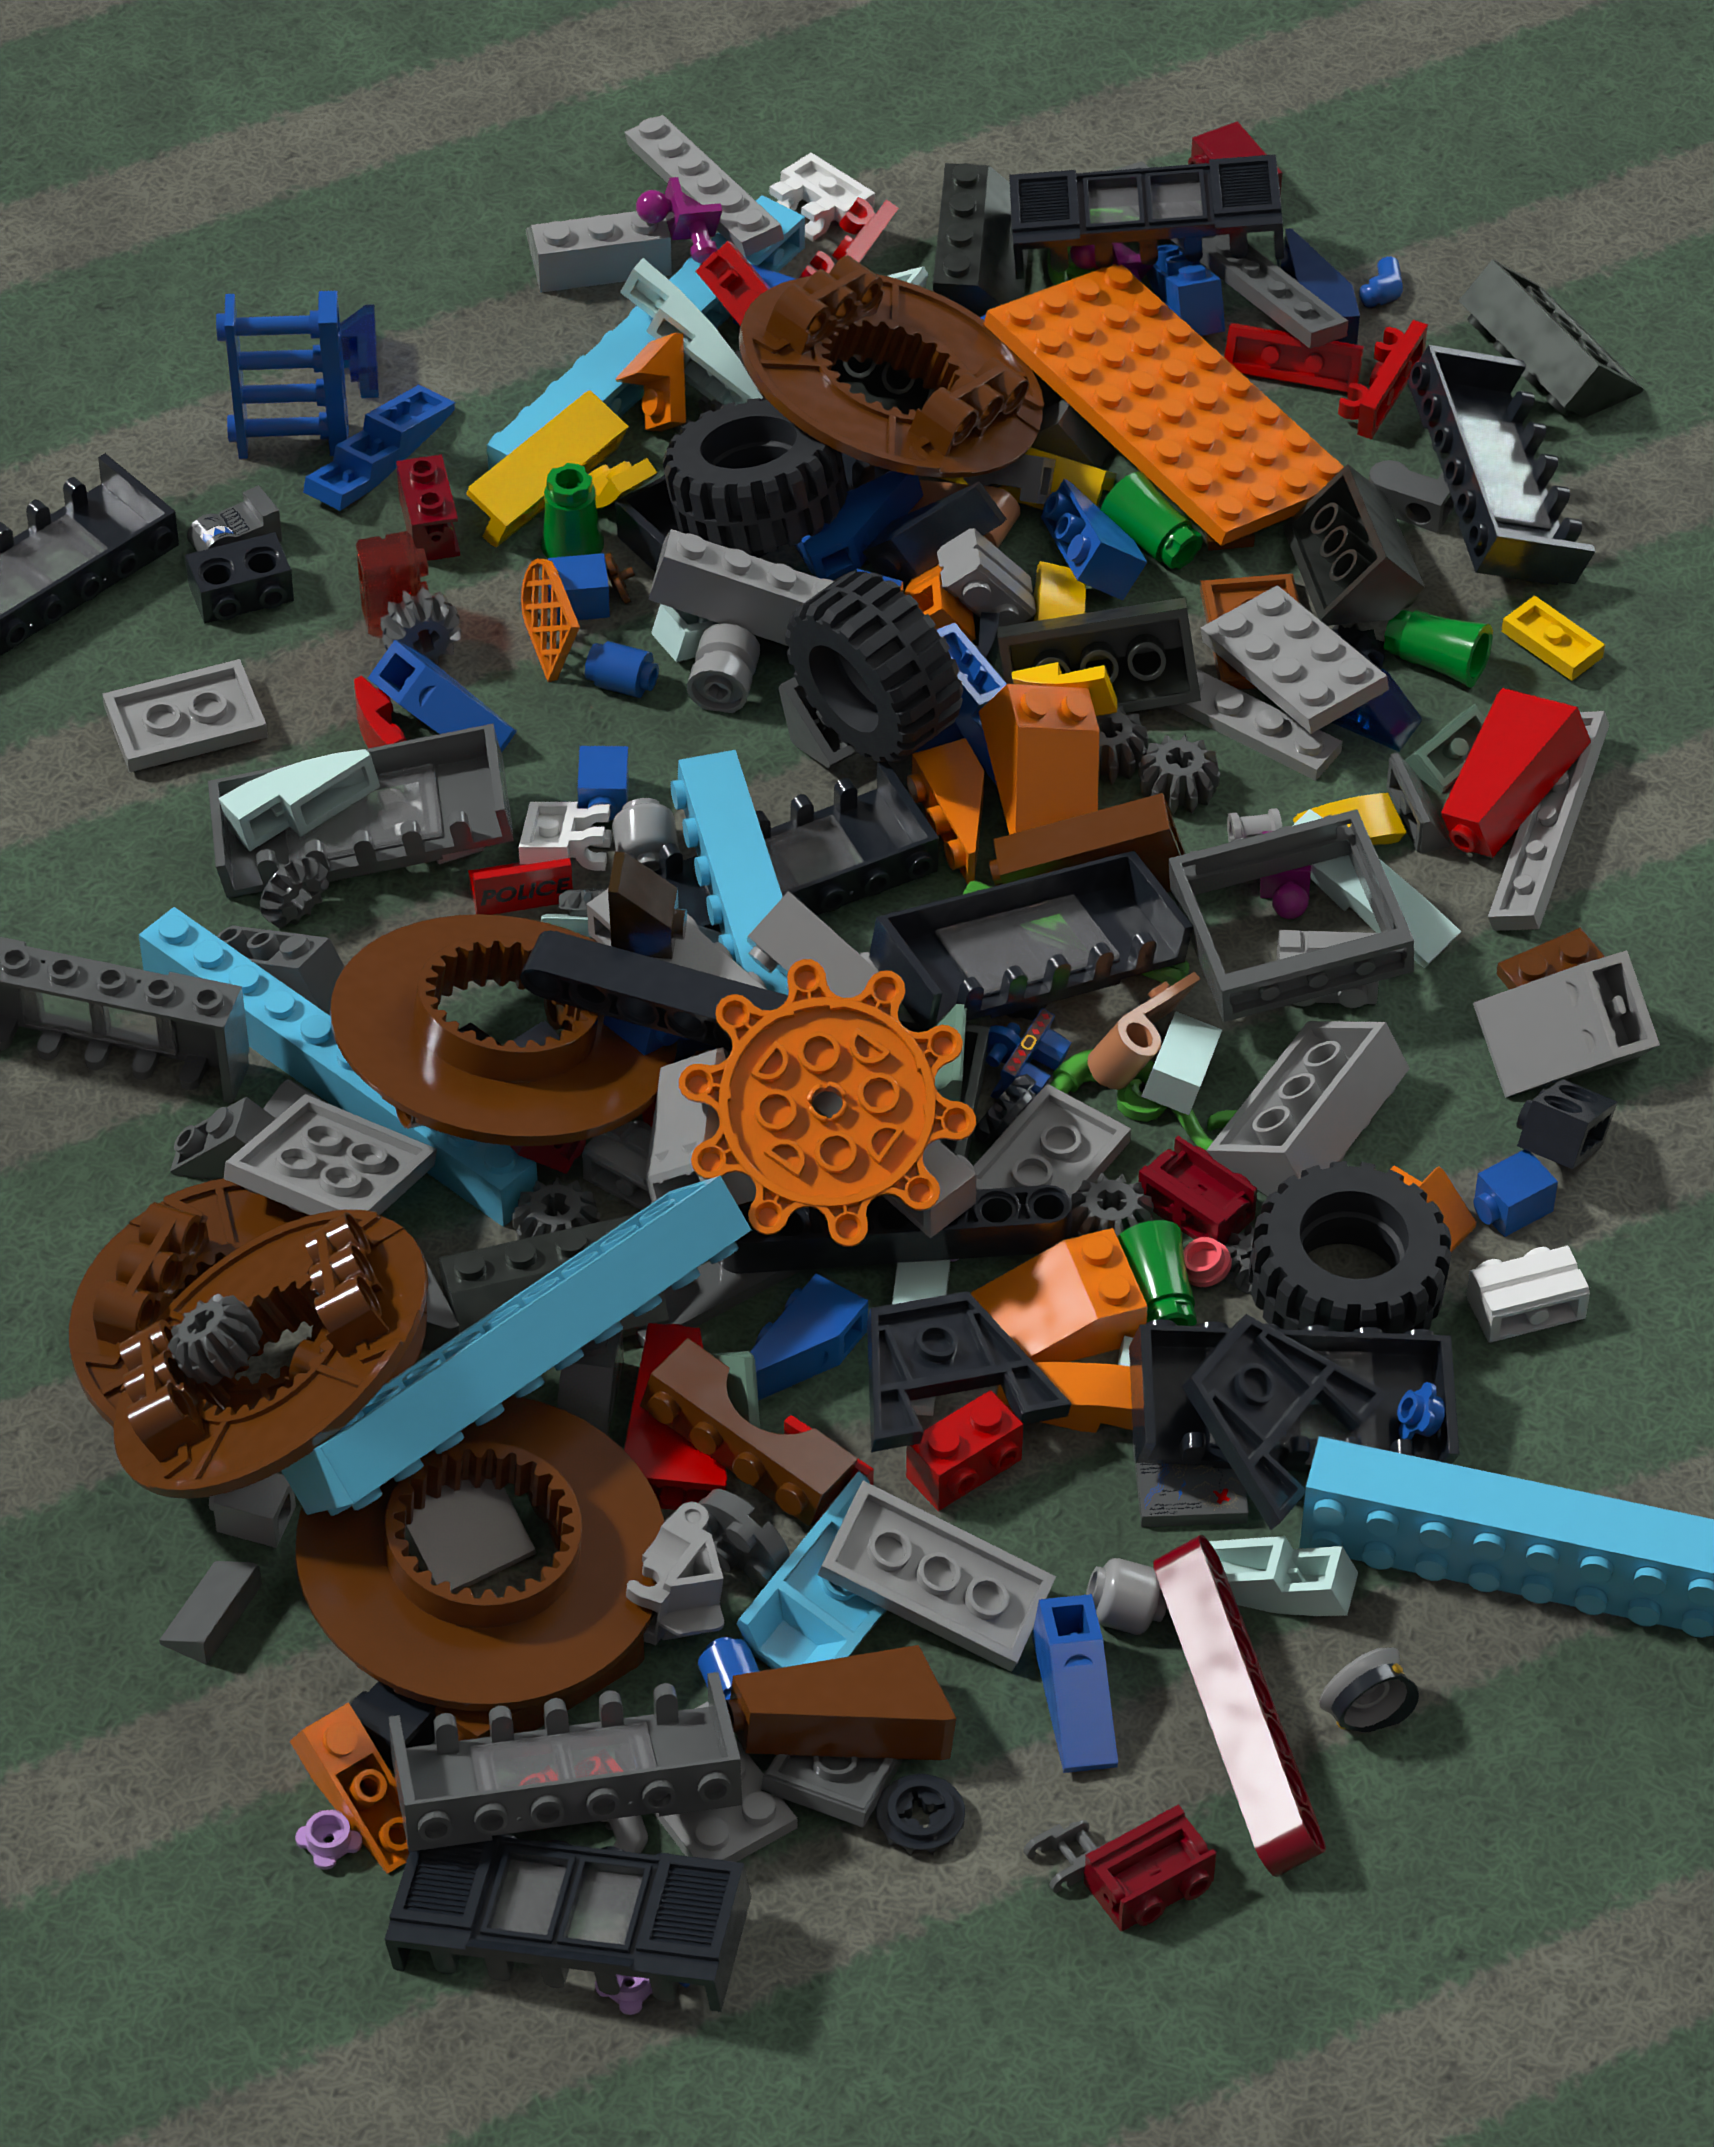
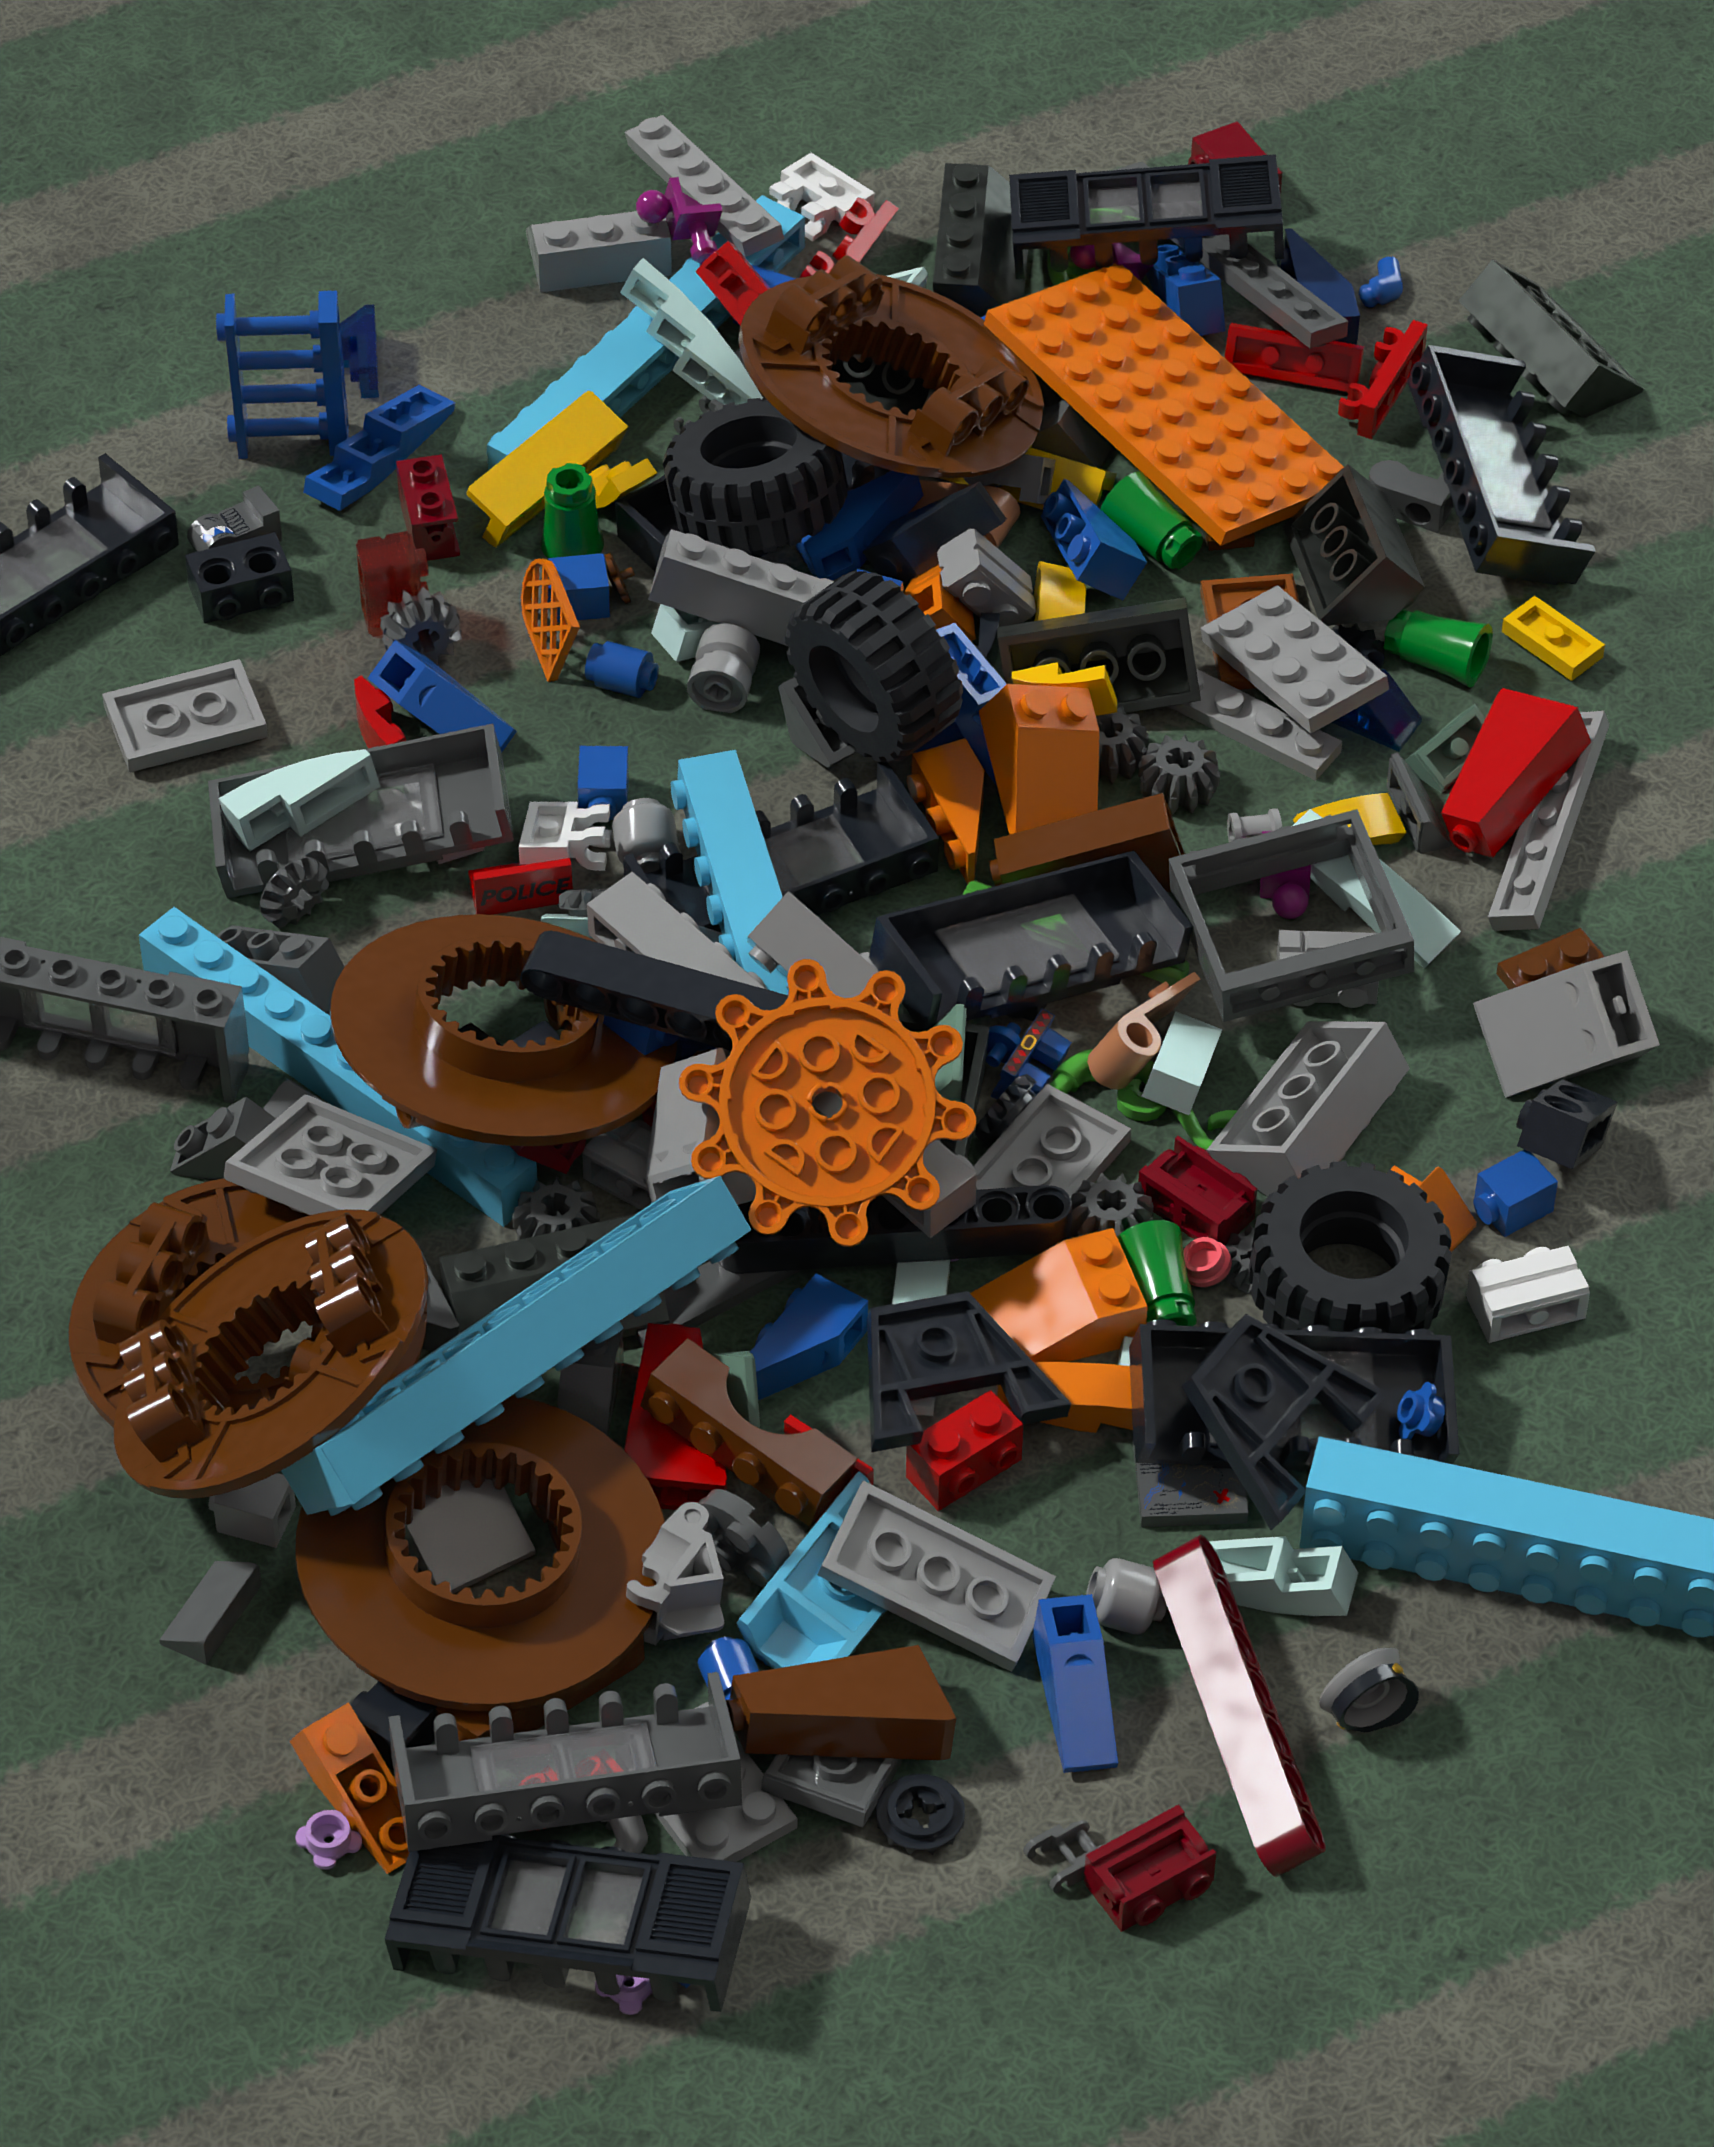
(215, 1339): dark grey gear -> none
(643, 909): dark brown slope -> none
(662, 374): orange slope -> none

